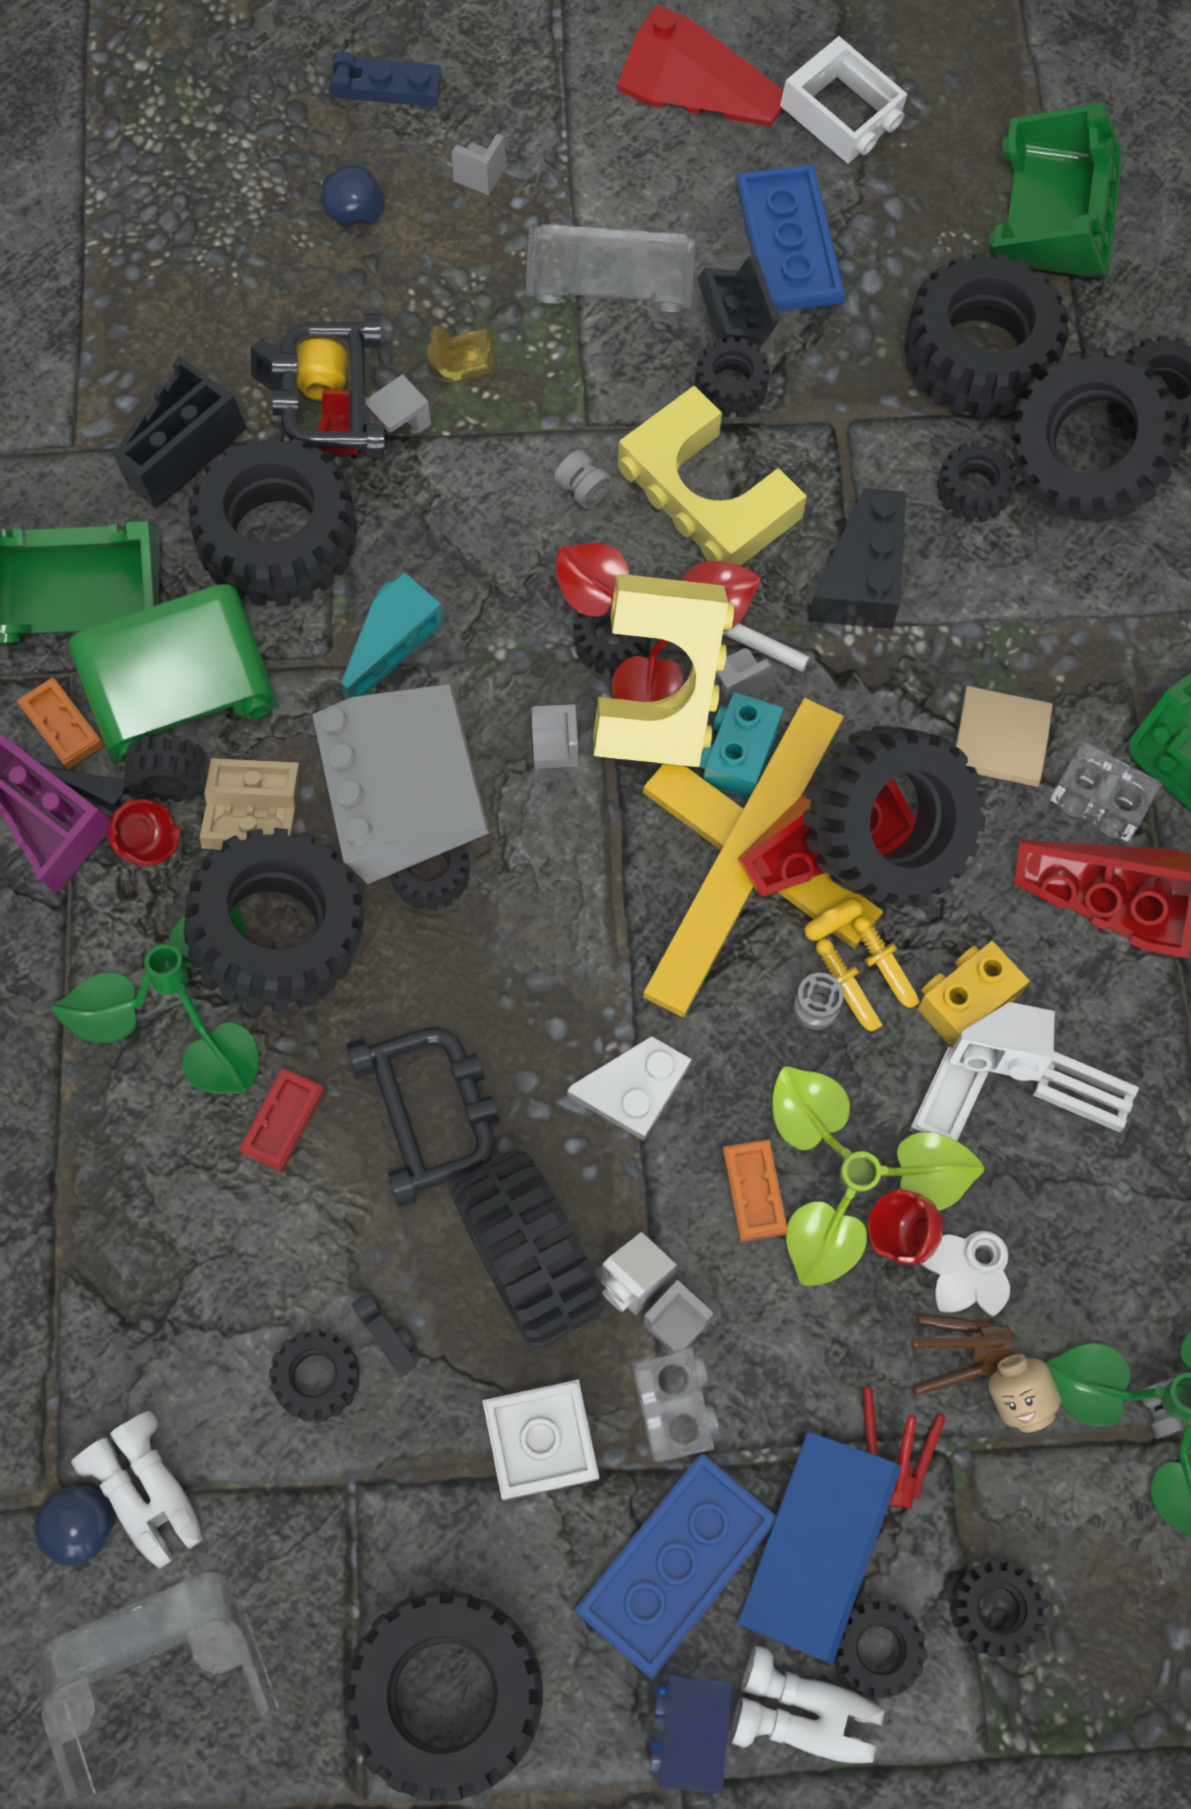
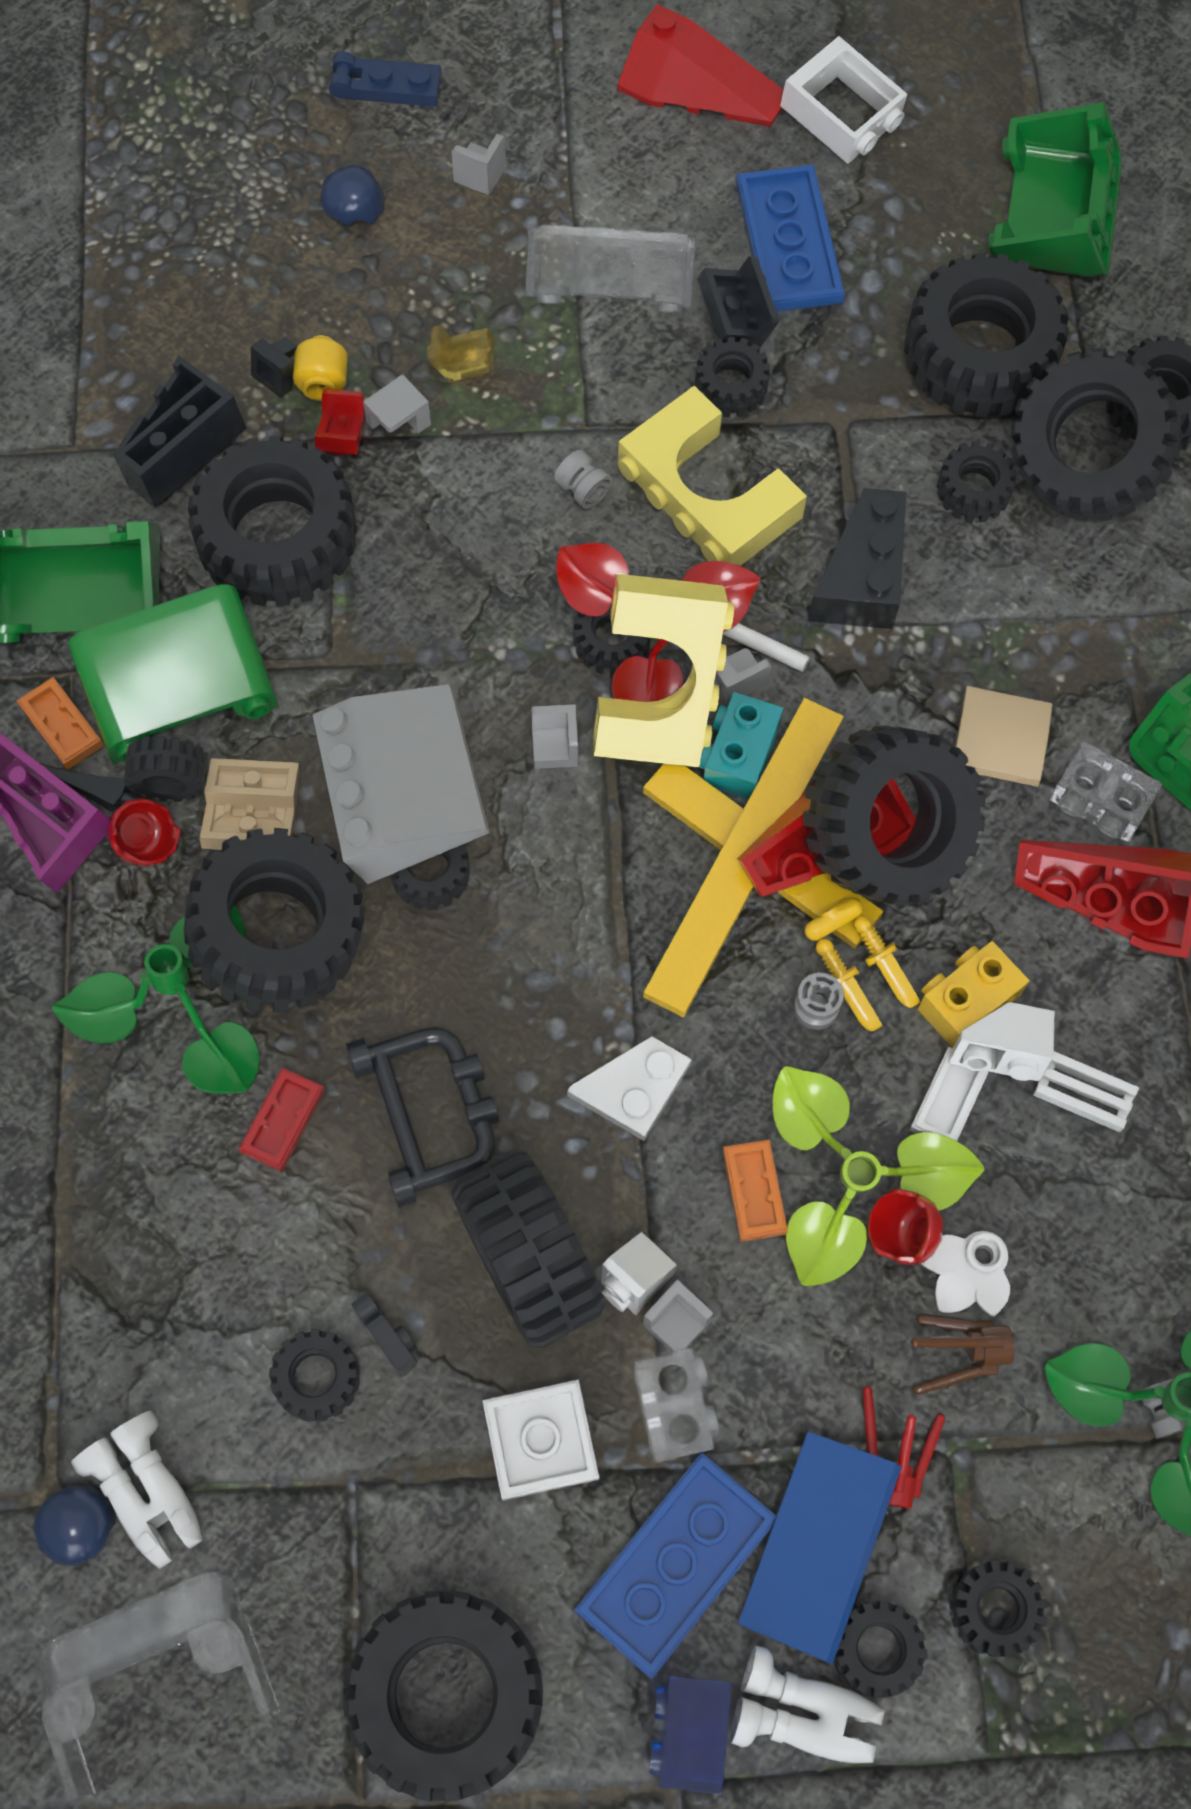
(285, 401): black bar -> none
(394, 628): teal slope -> none
(1024, 1393): tan head -> none

